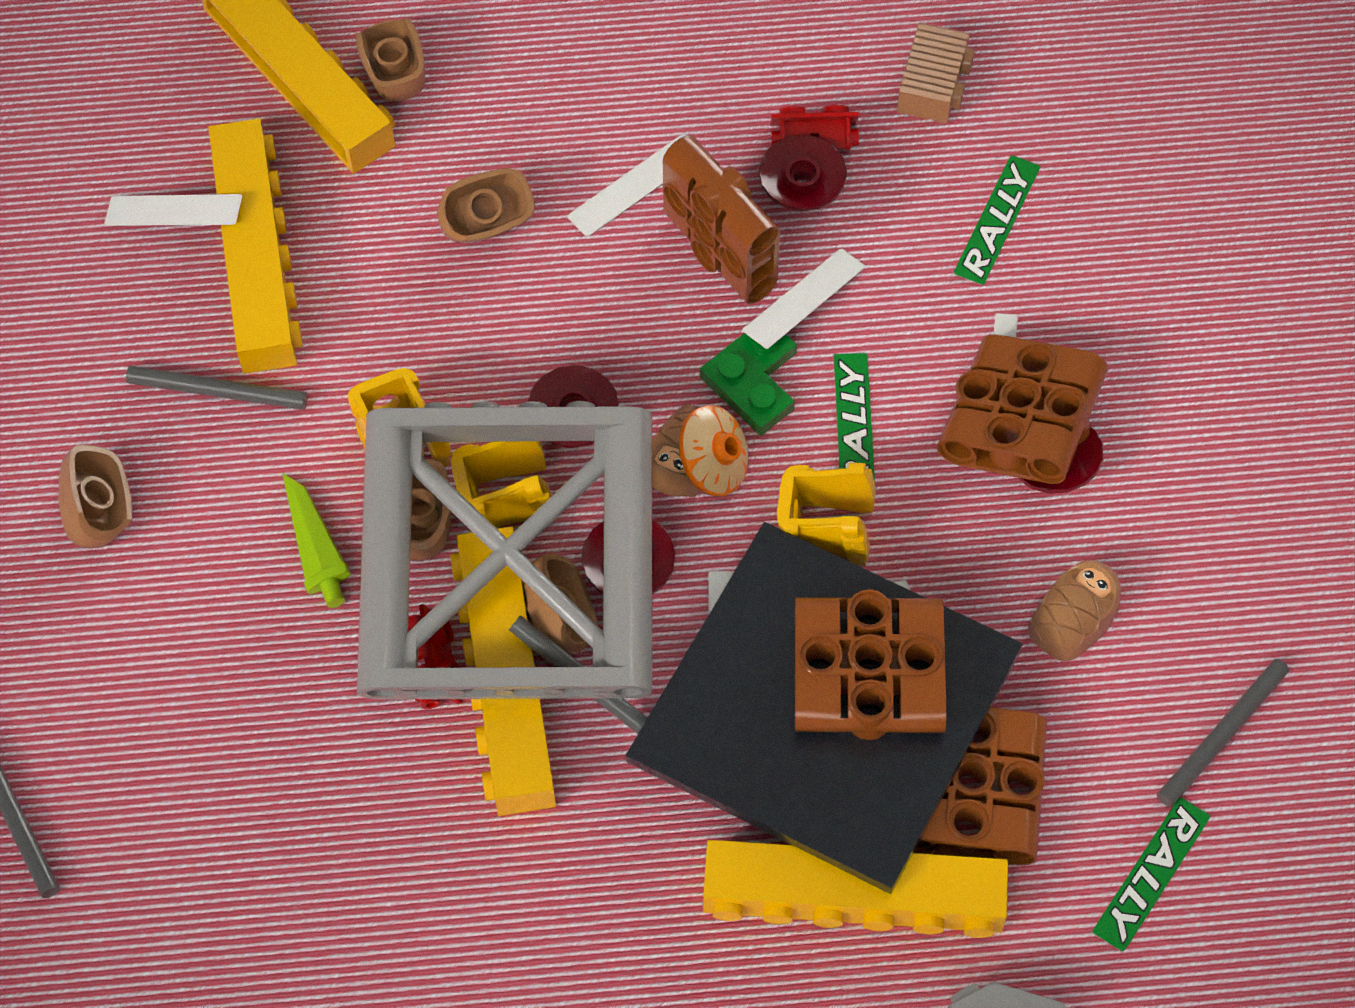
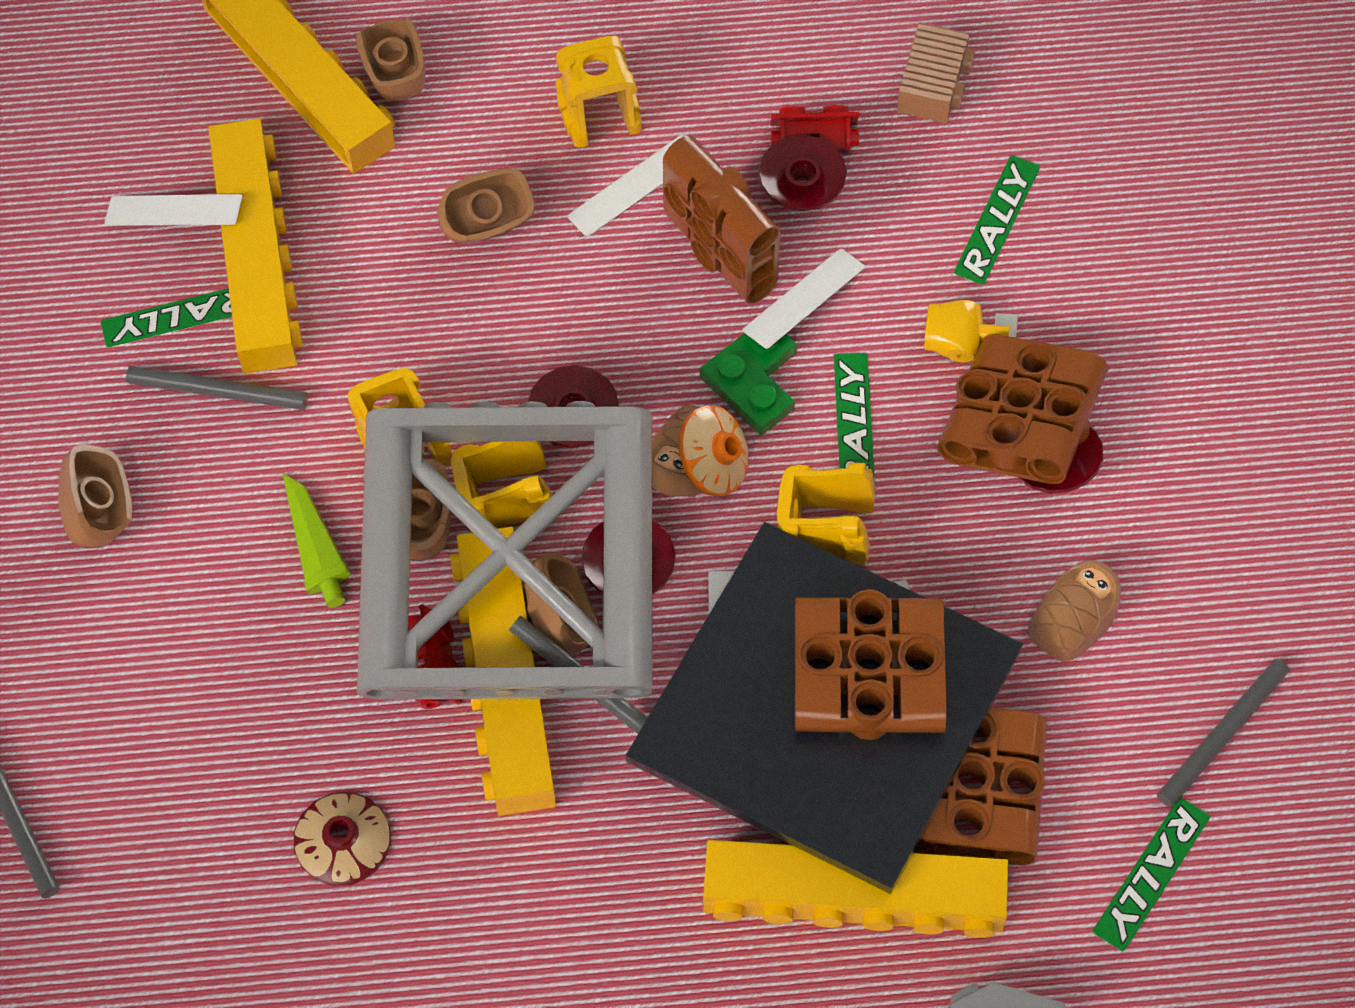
(166, 318): none -> sticker
(344, 859): none -> tan dish
(578, 85): none -> yellow piece
(958, 329): none -> yellow piece

